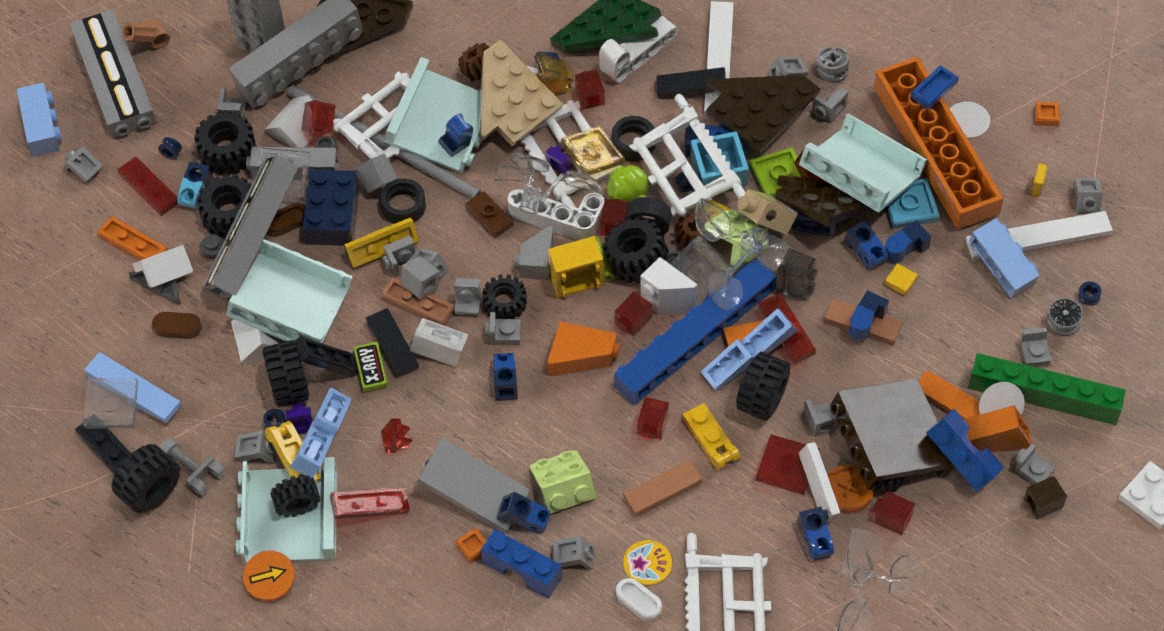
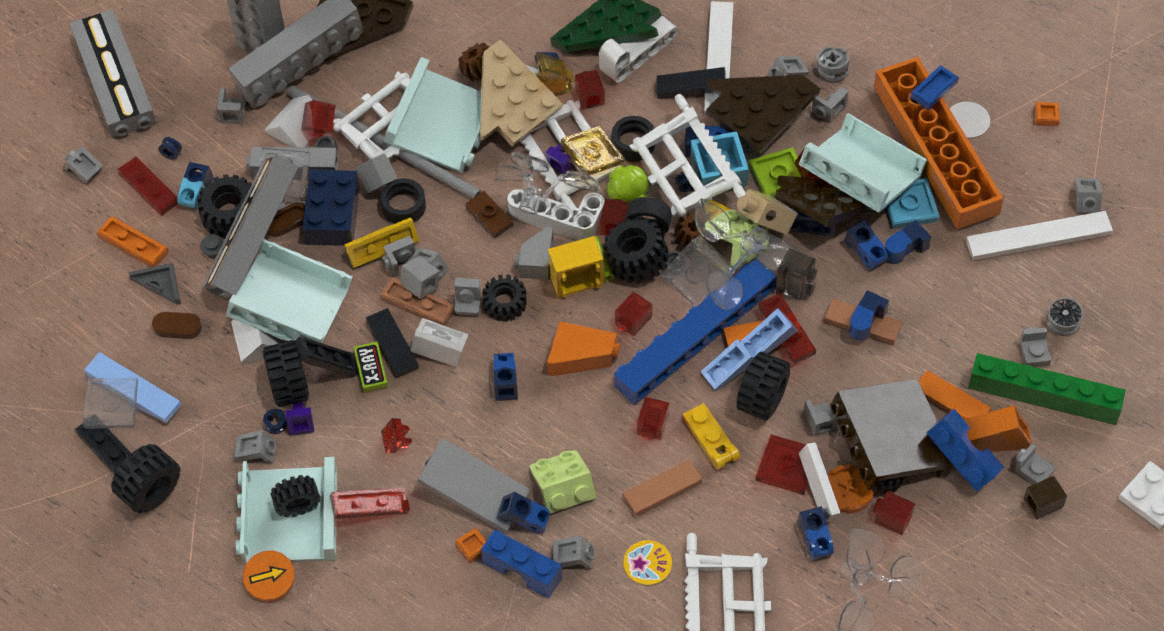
(39, 119): light blue brick -> none
(148, 32): nougat piece -> none
(164, 266): white panel -> none
(194, 481): light grey bar -> none
(223, 128): black tyre -> none
(287, 448): yellow plate -> none
(321, 433): light blue slope -> none
(457, 135): leg -> none
(503, 330): light grey bracket -> none
(638, 599): white tile -> none
(668, 289): white slope -> none
(901, 279): yellow tile -> none
(1001, 396): white sticker -> none
(1004, 257): light blue brick -> none
(1039, 180): yellow tile -> none
(1085, 298): dark blue bush -> none

